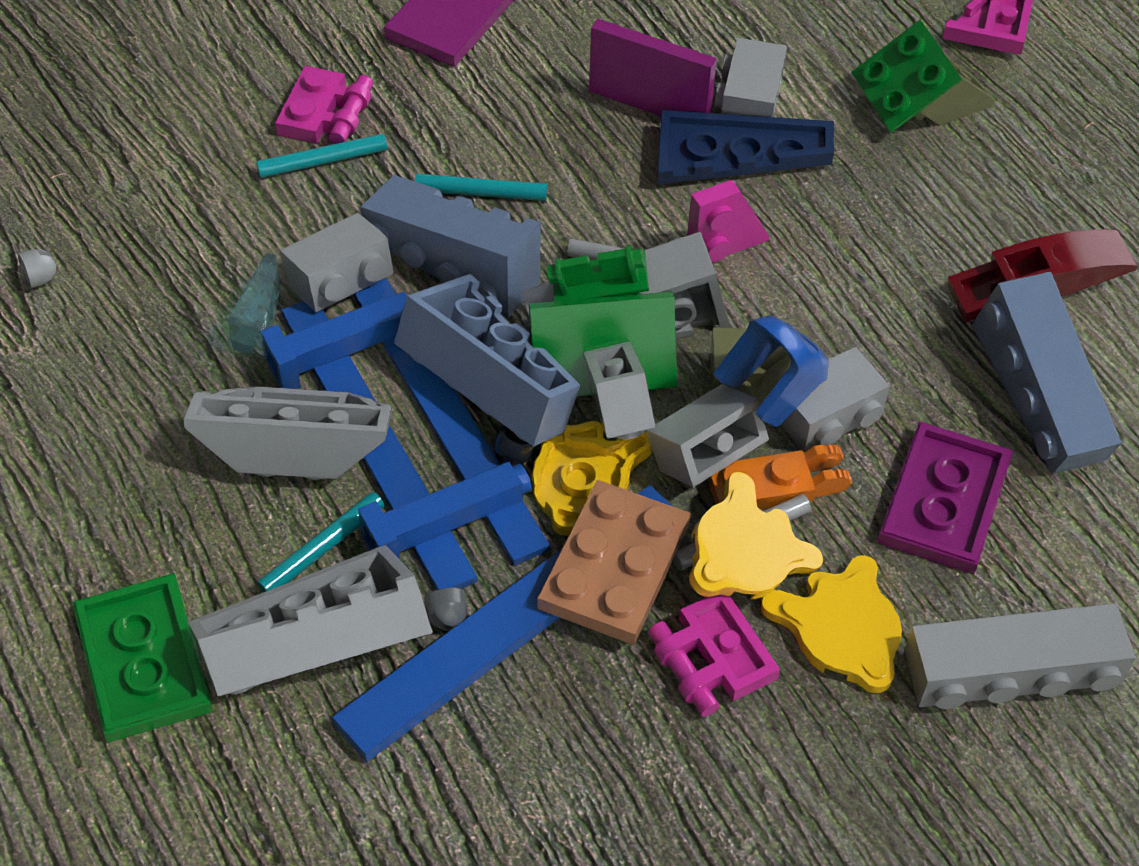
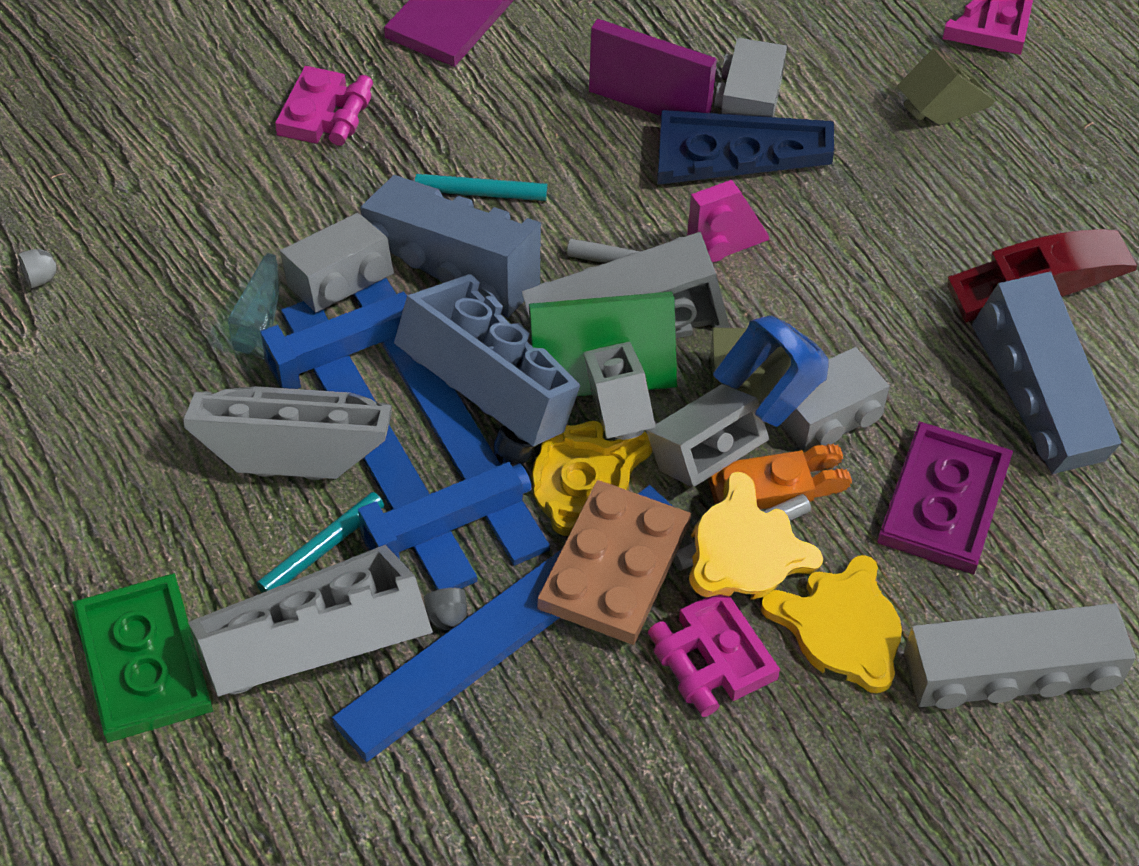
(321, 155): teal bar -> none
(610, 275): green hinge -> none
(906, 75): green hinge -> none

